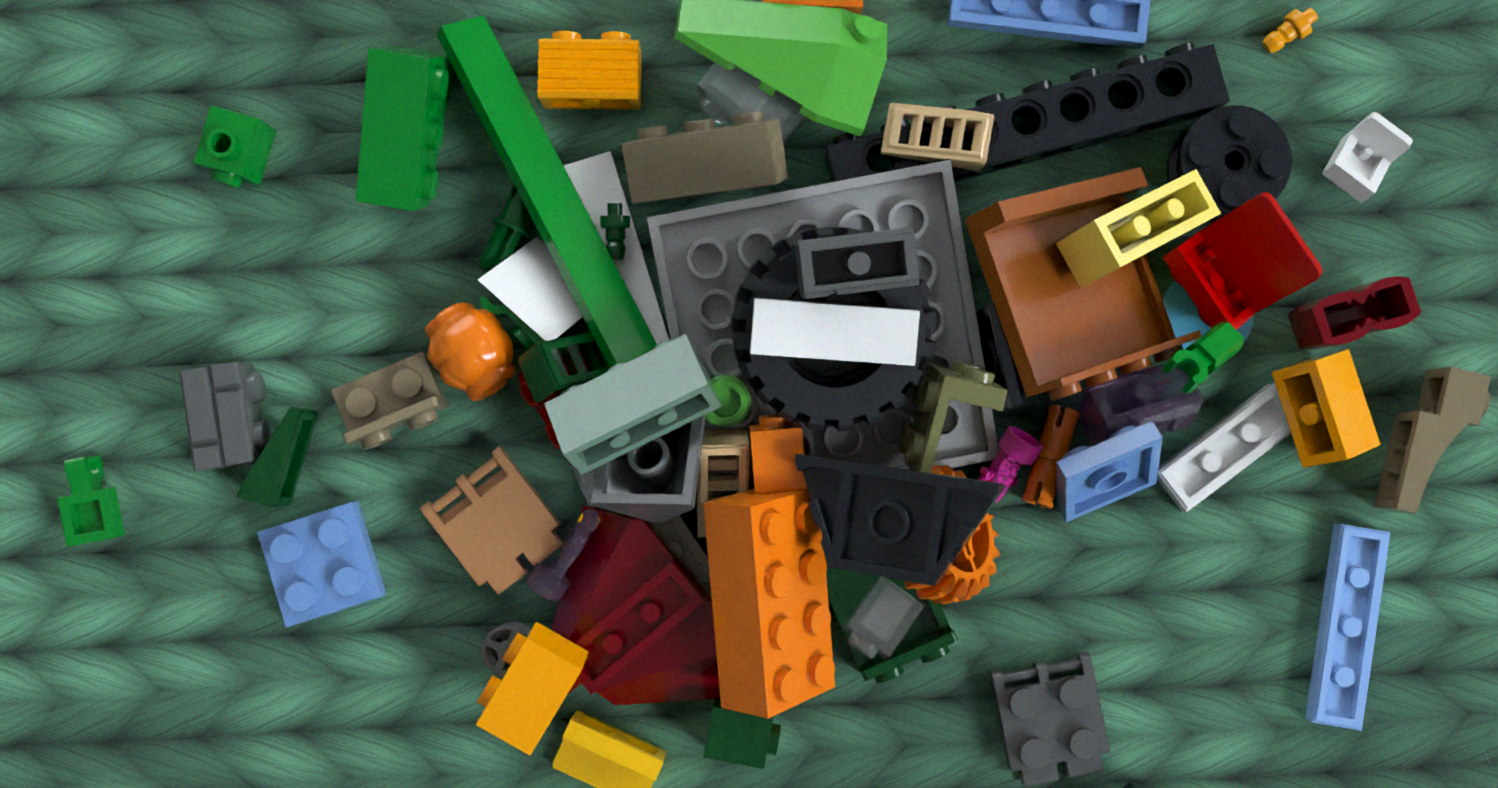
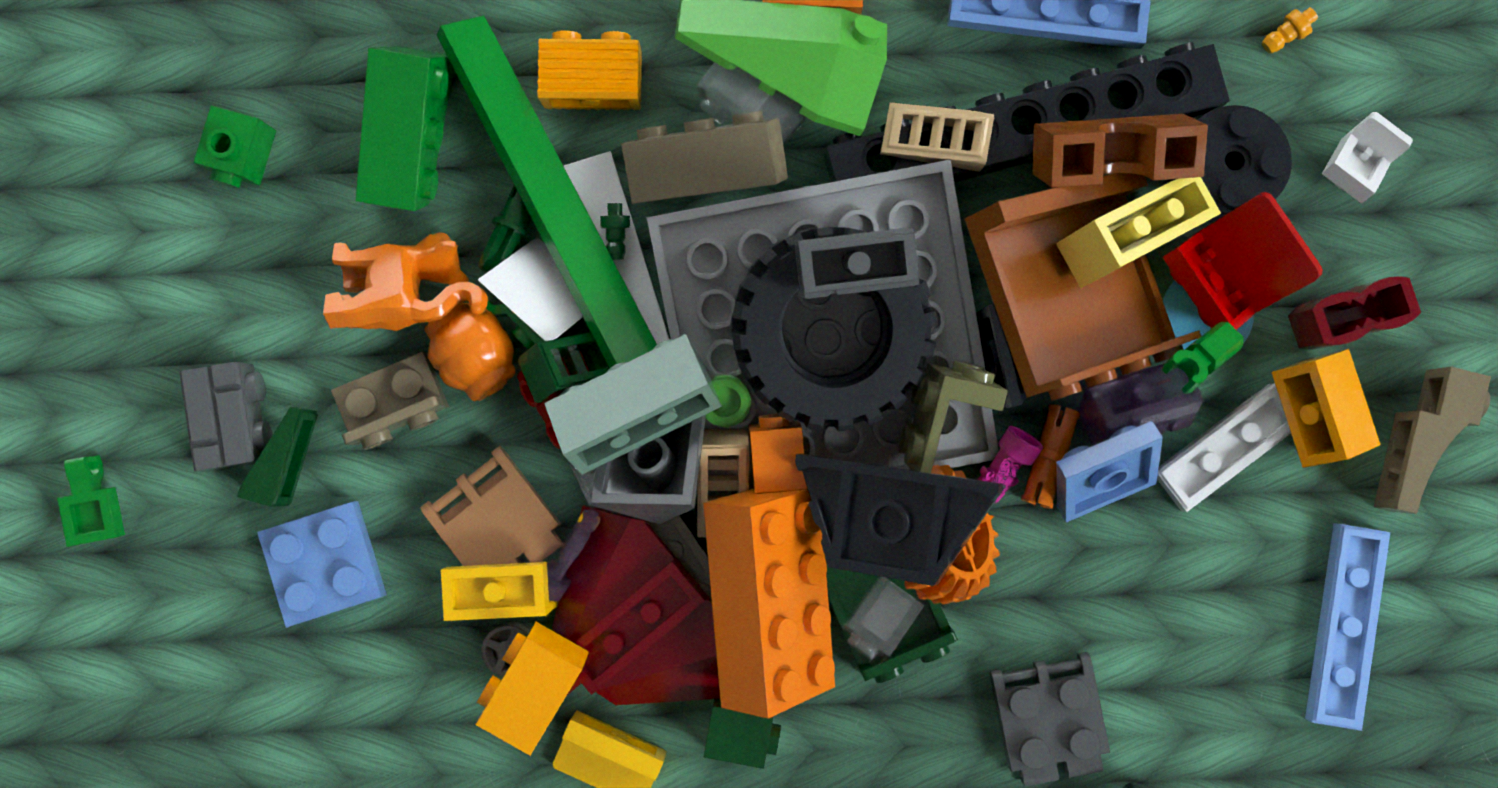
(392, 283): none -> orange animal
(495, 591): none -> yellow panel
(834, 331): white tile -> none
(1144, 145): none -> dark orange arch

